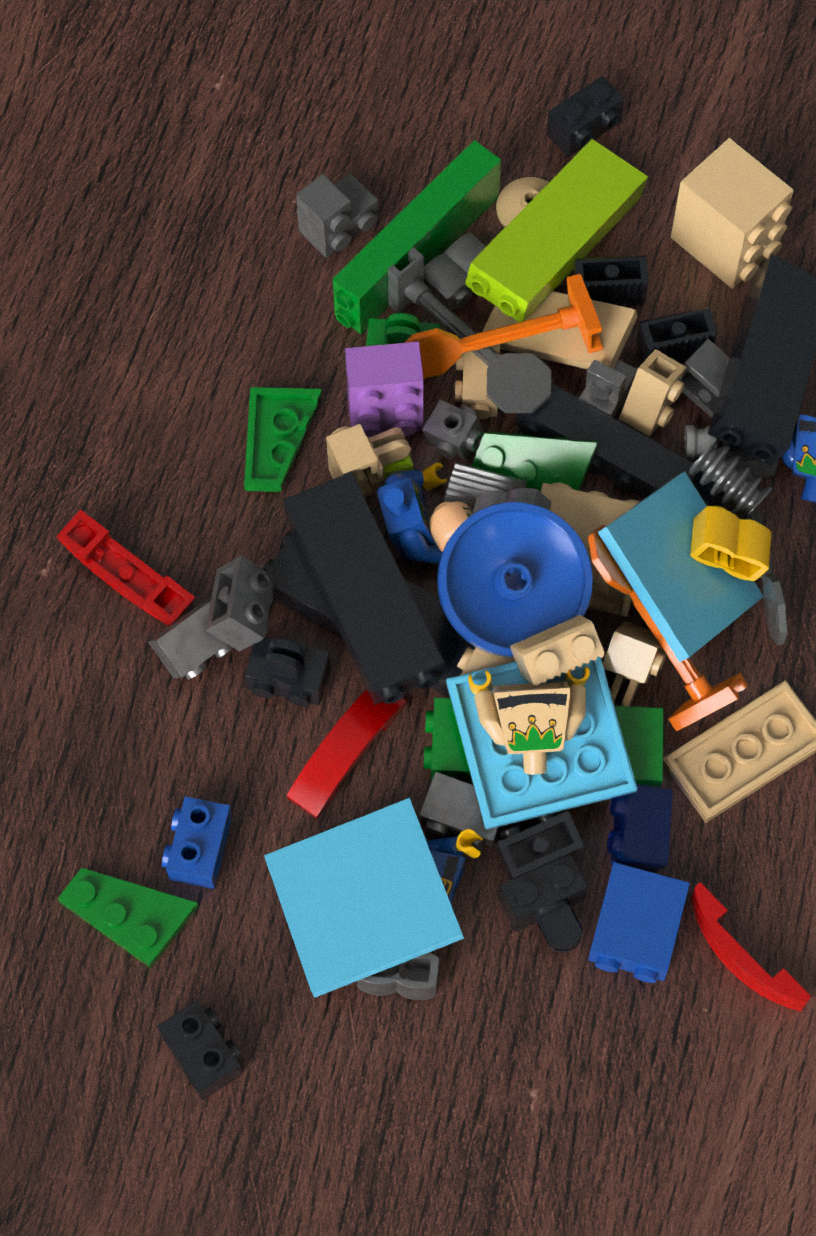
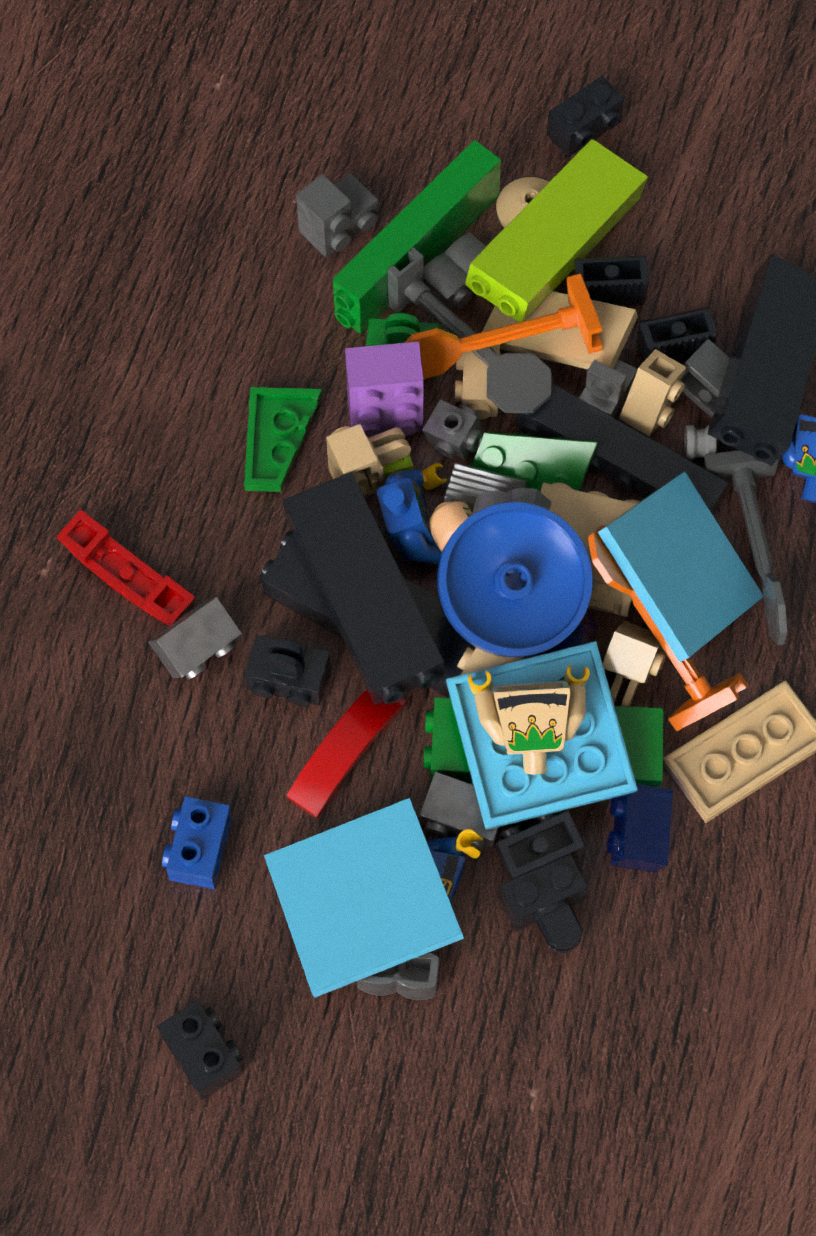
(128, 913): green wing -> none
(240, 603): flat silver brick -> none
(557, 650): tan brick -> none
(638, 923): blue brick -> none
(730, 479): dark grey piece -> none
(730, 543): yellow brick -> none
(731, 213): tan container -> none
(780, 989): red slope -> none

